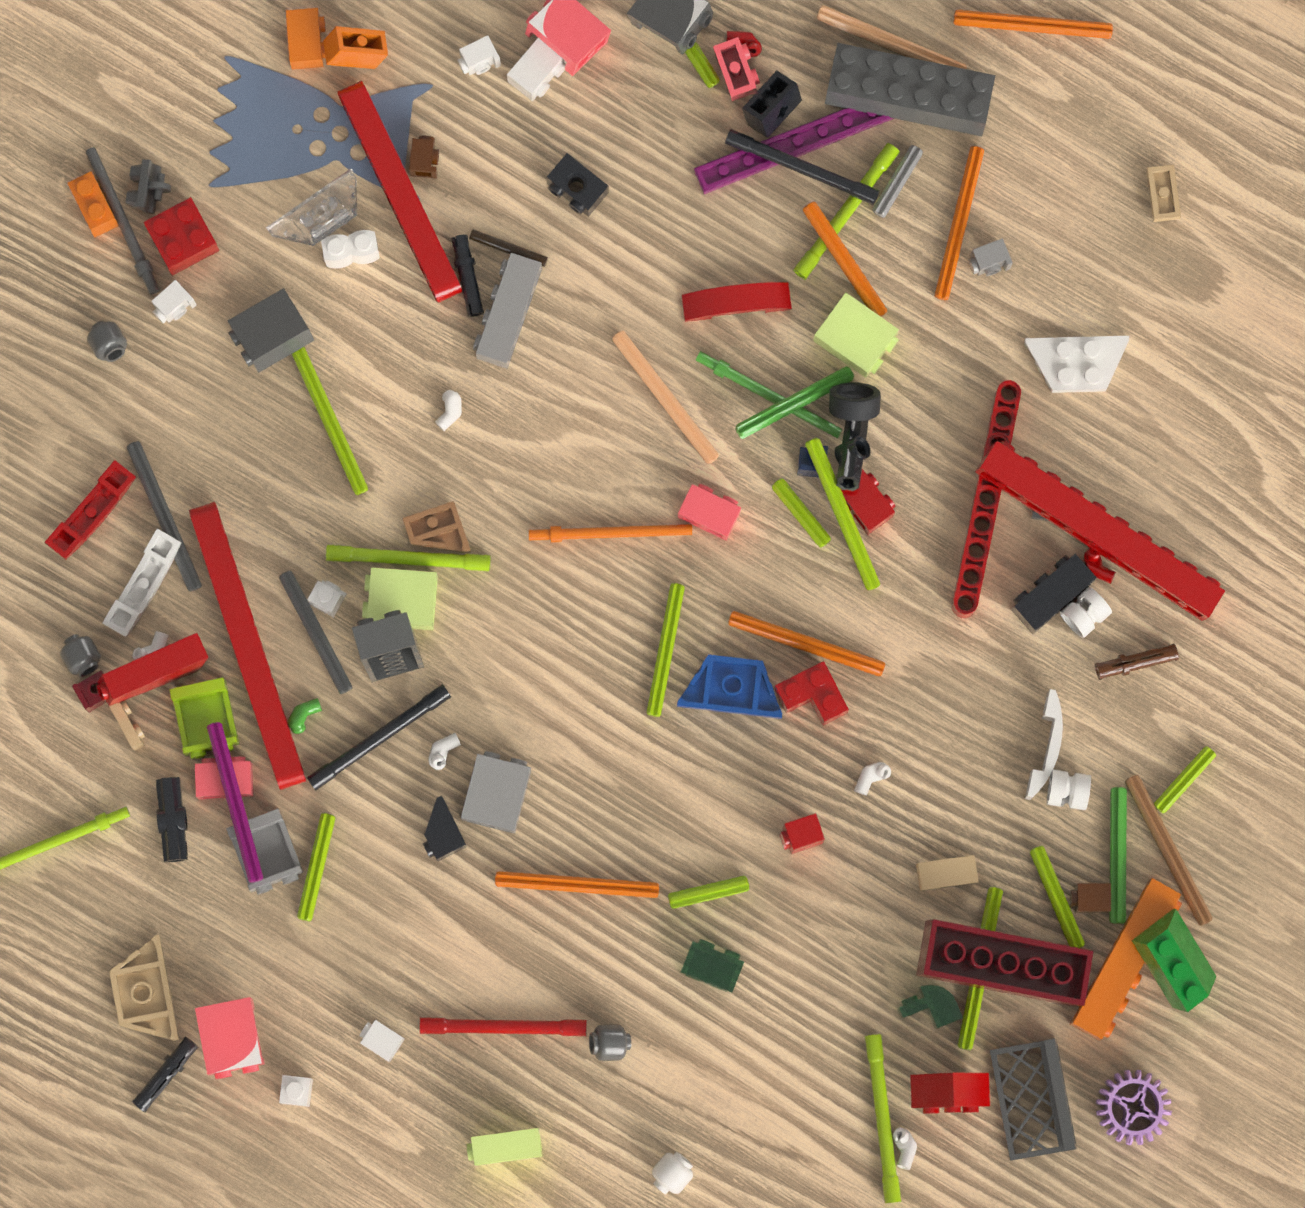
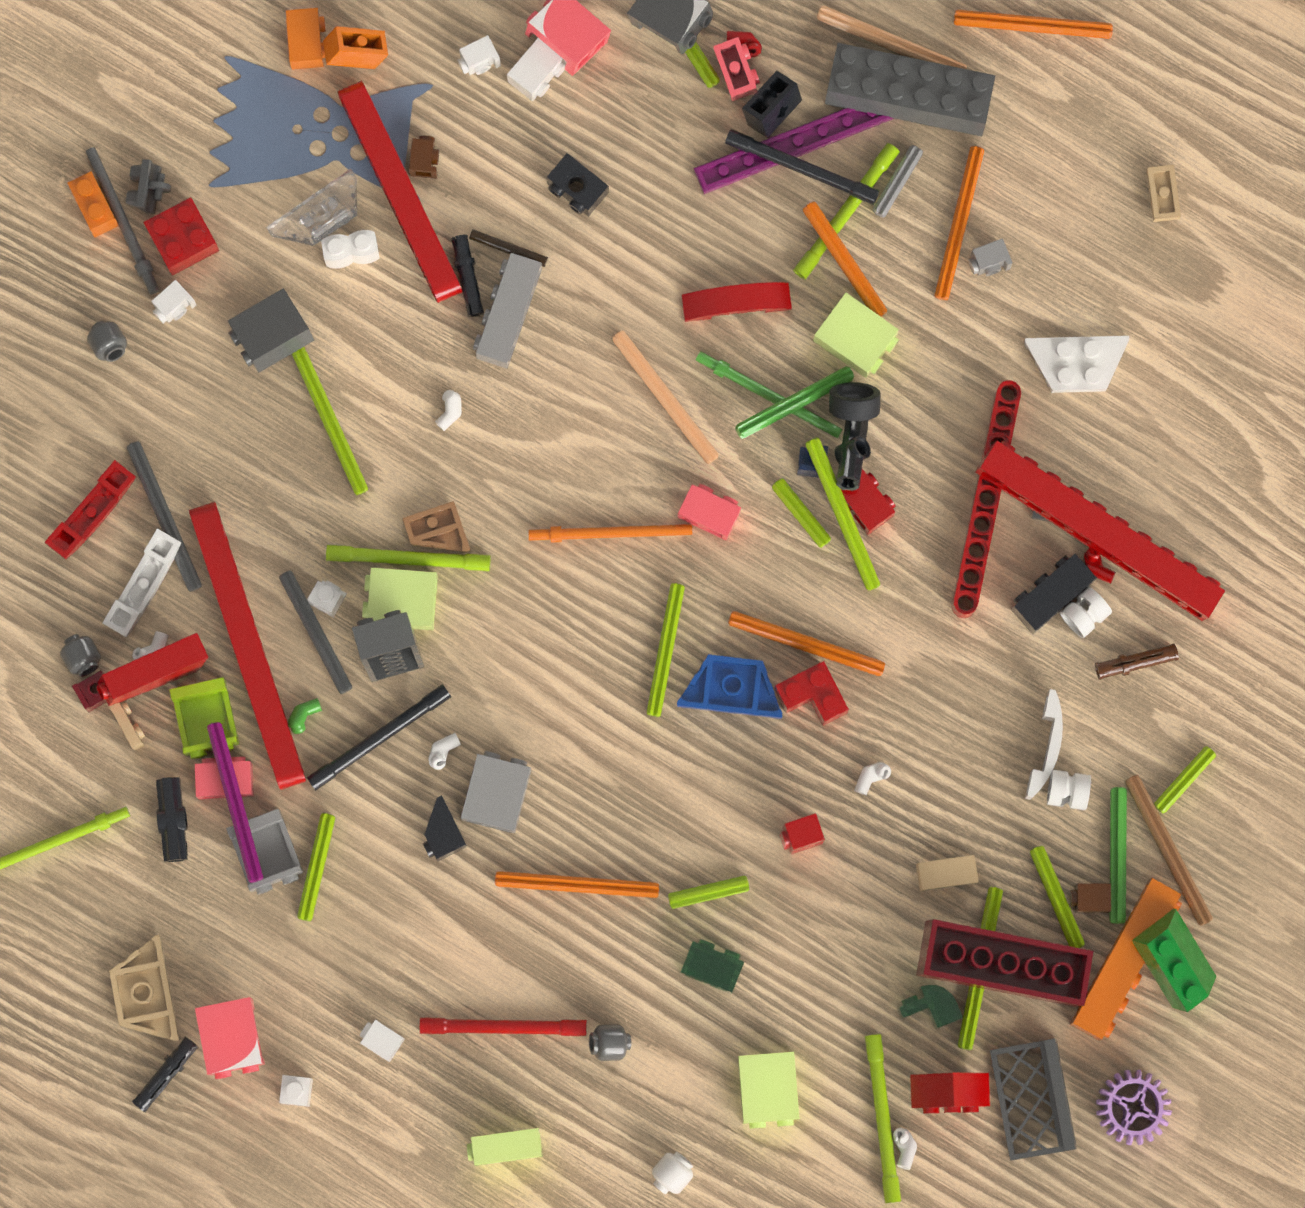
(768, 1089): none -> yellowish green brick

